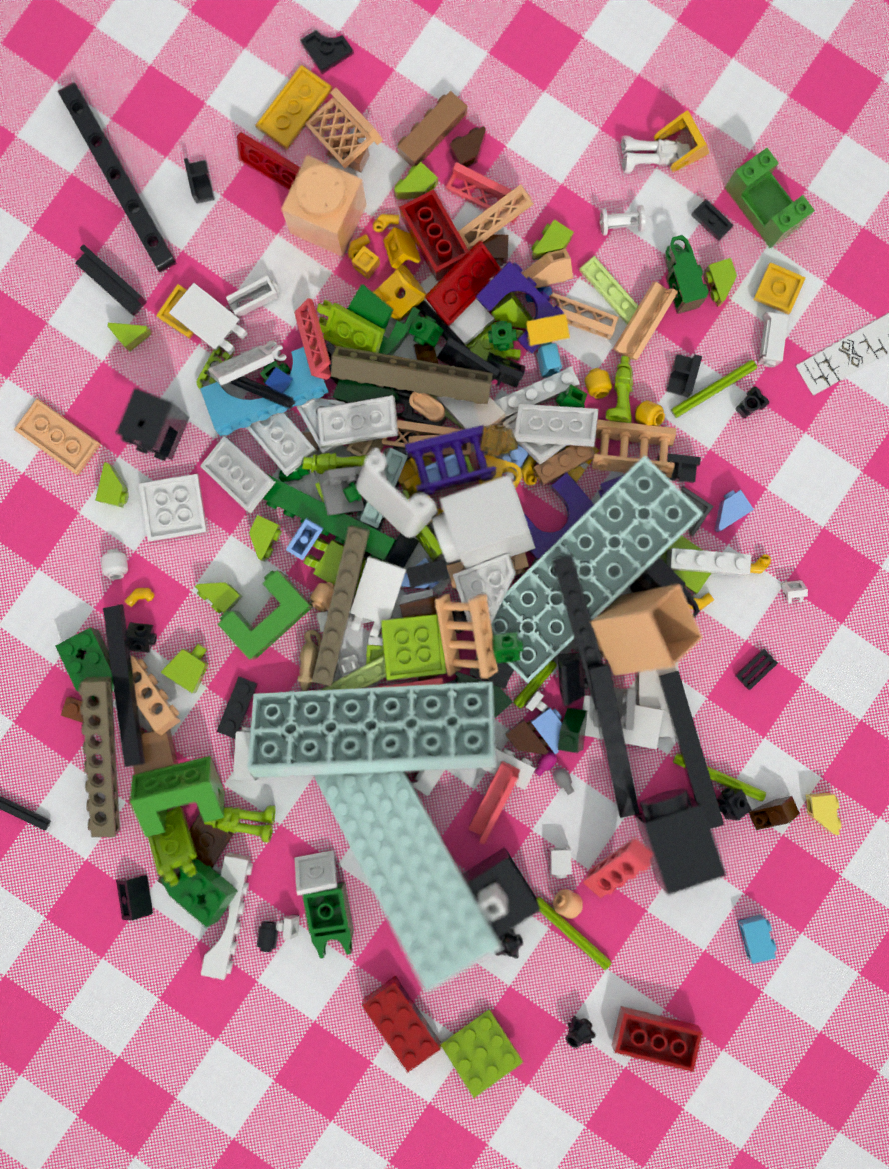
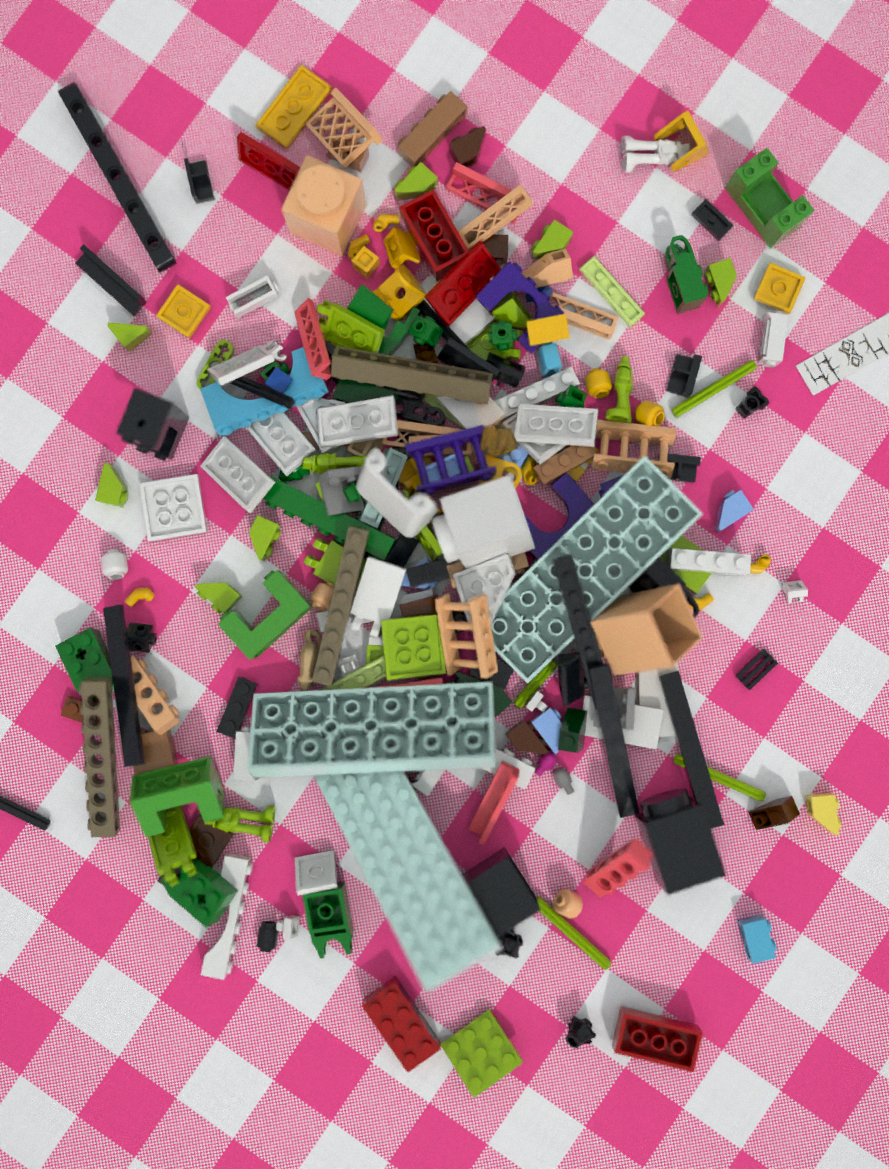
(57, 436): light nougat tile -> none
(134, 897): black panel -> none
(187, 668): lime torso -> none
(207, 318): white tile -> none
(304, 538): light blue slope -> none
(326, 51): black tile -> none
(427, 406): light nougat tile -> none
(492, 902): white brick -> none
(507, 647): green brick -> none
(560, 861): white brick -> none
(621, 220): white hose -> none
(645, 321): light nougat fence -> none
(701, 504): dark grey tile -> none
(733, 804): black brick -> none

